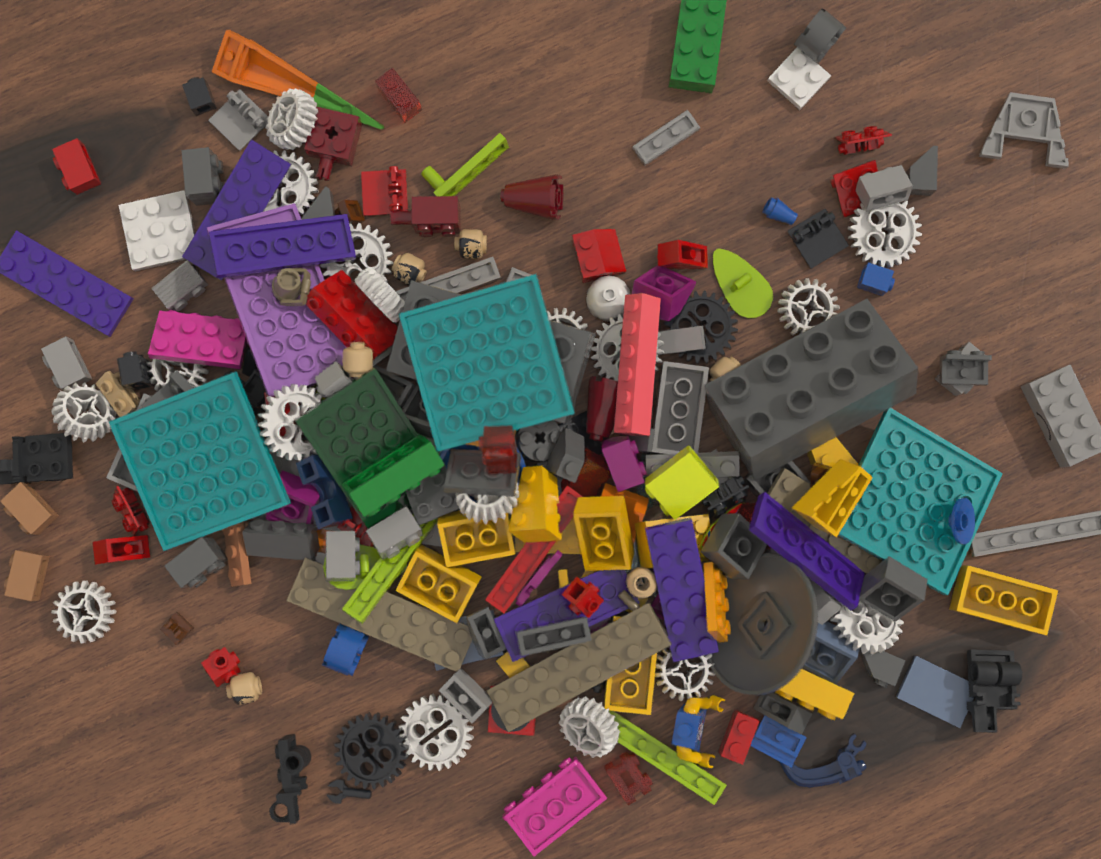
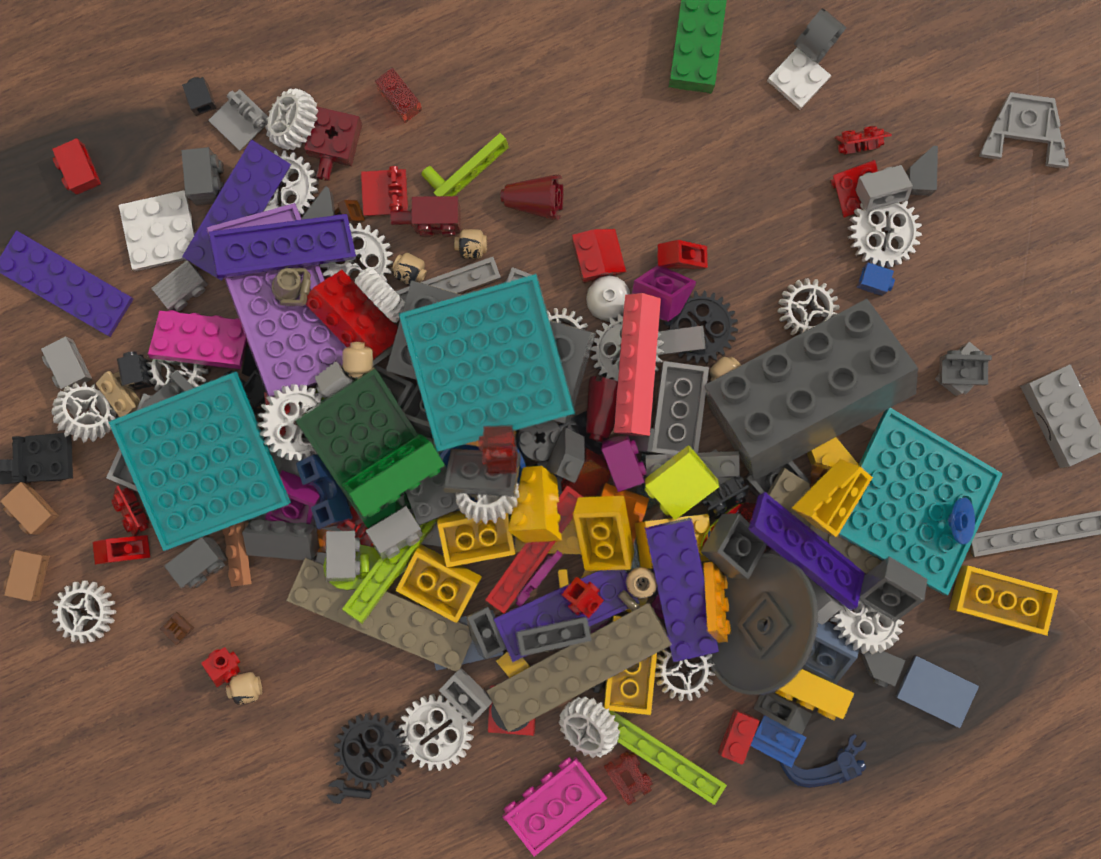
(256, 67): orange plate -> none
(289, 777): black plate -> none
(343, 650): blue brick -> none
(666, 138): light grey tile -> none
(689, 729): torso -> none
(742, 284): lime shield -> none
(777, 210): blue cone -> none
(818, 238): black hinge -> none
(993, 684): black plate -> none

